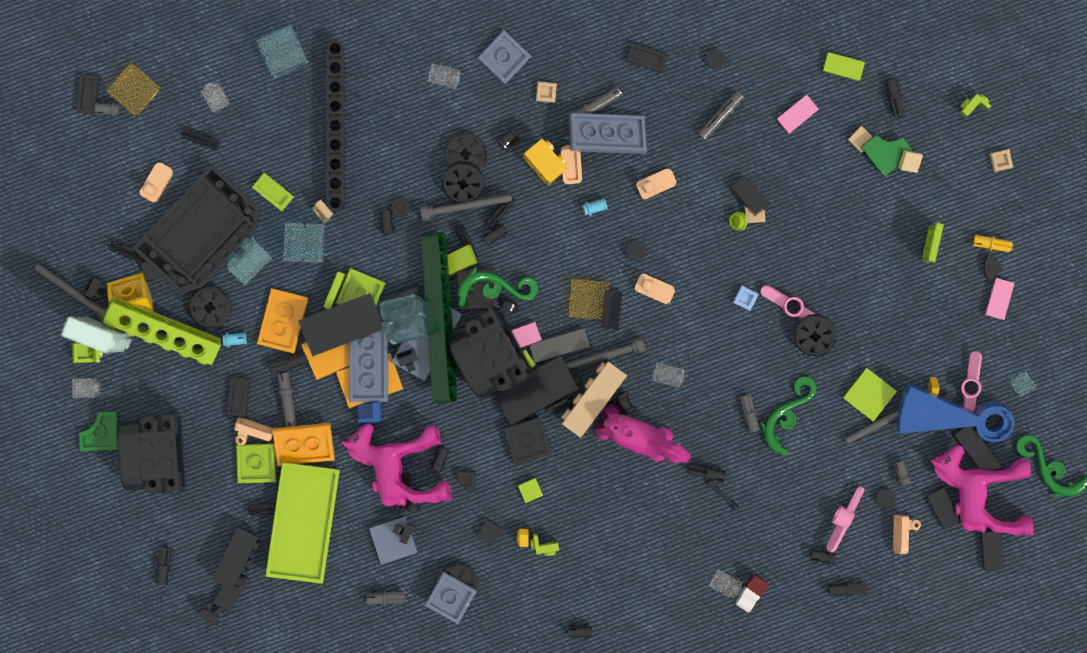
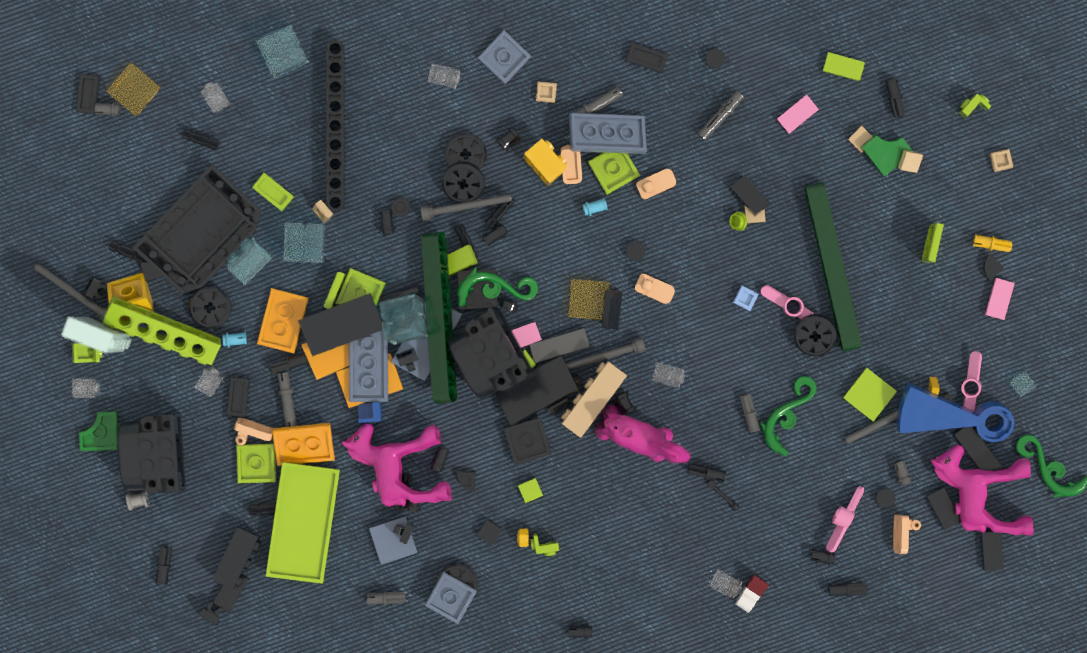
(137, 500): none -> light grey bush
(156, 182): light nougat piece -> none
(209, 381): none -> clear bracket
(613, 170): none -> lime tile
(833, 266): none -> dark green beam

